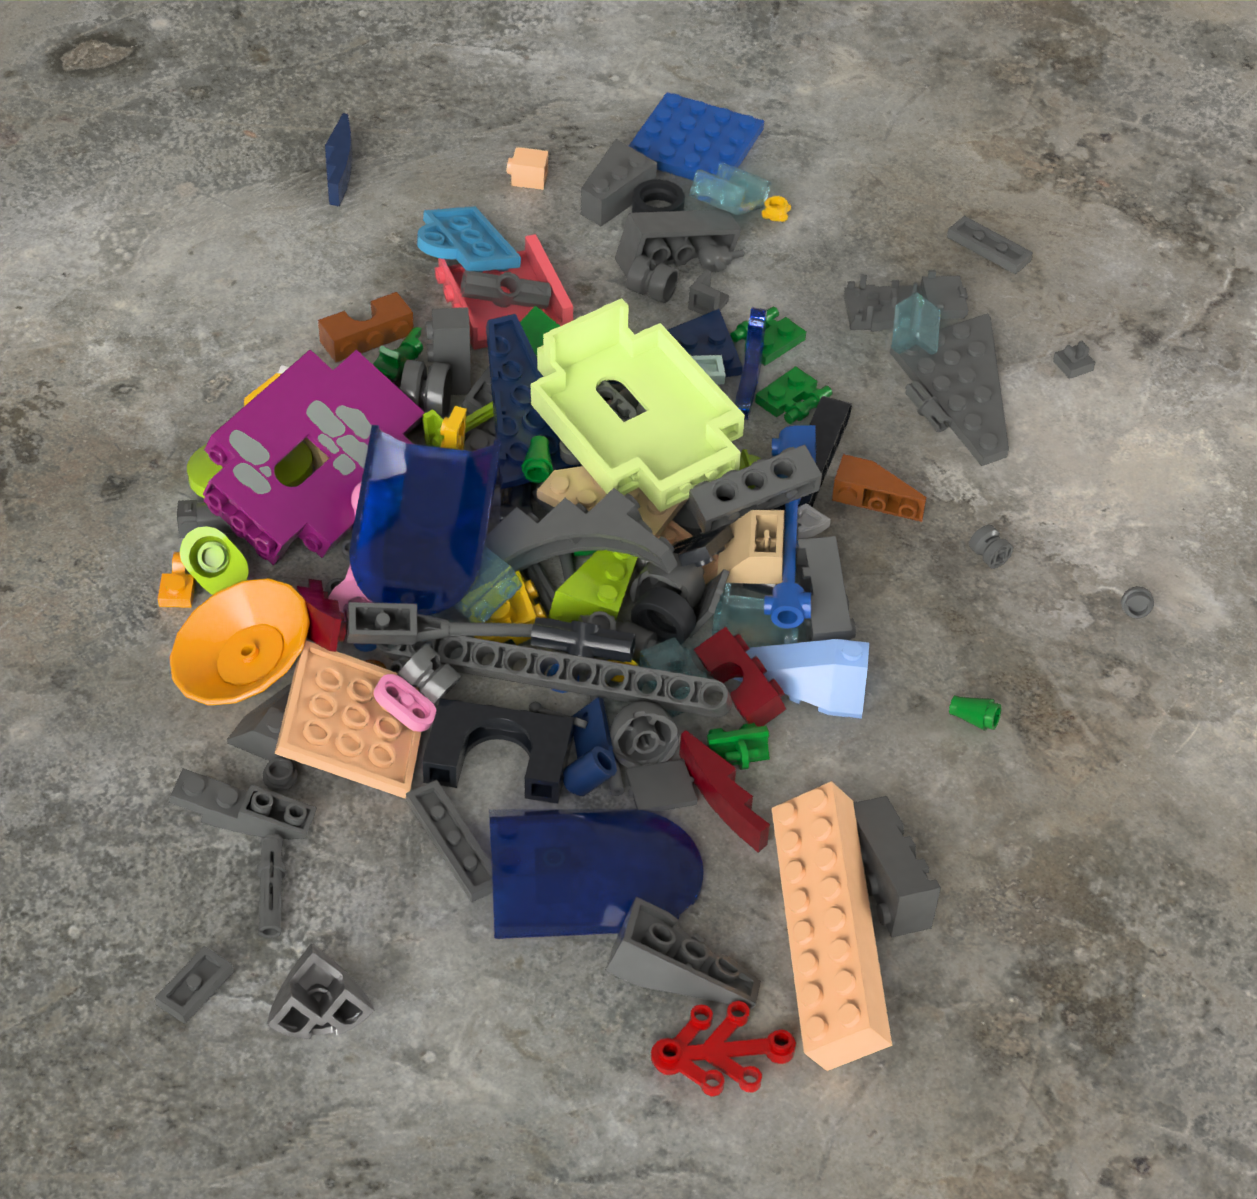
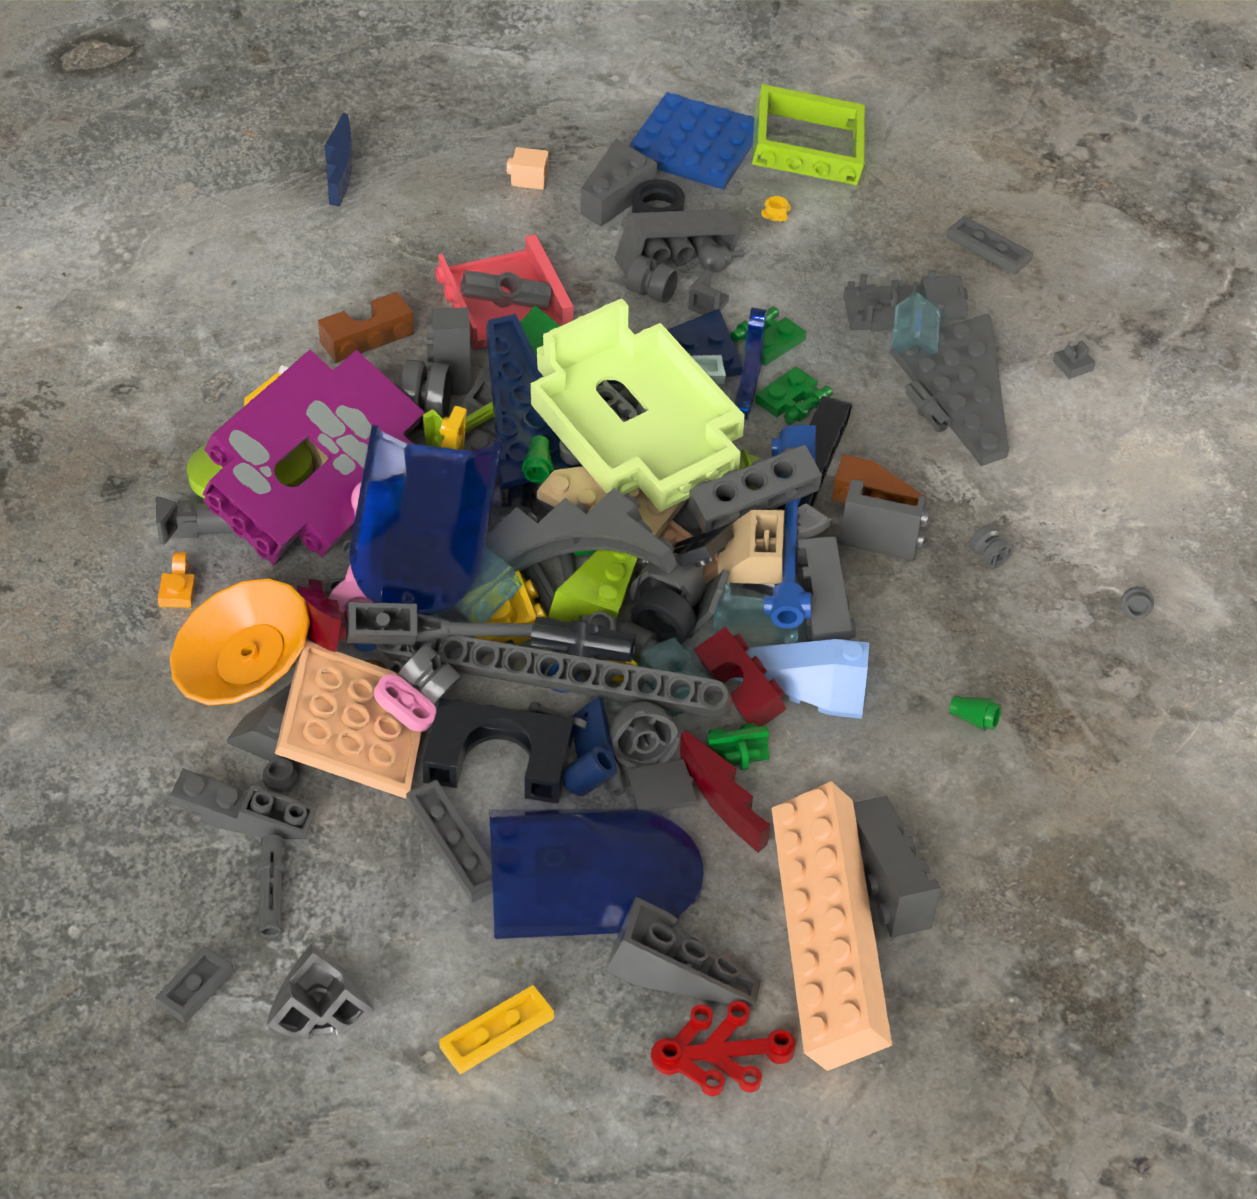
(166, 518): none -> dark grey slope
(213, 559): lime piece -> none
(392, 361): green piece -> none
(468, 237): dark azure plate -> none
(496, 1029): none -> yellow plate
(731, 189): clear light blue panel -> none
(811, 109): none -> lime window
(883, 524): none -> dark grey panel

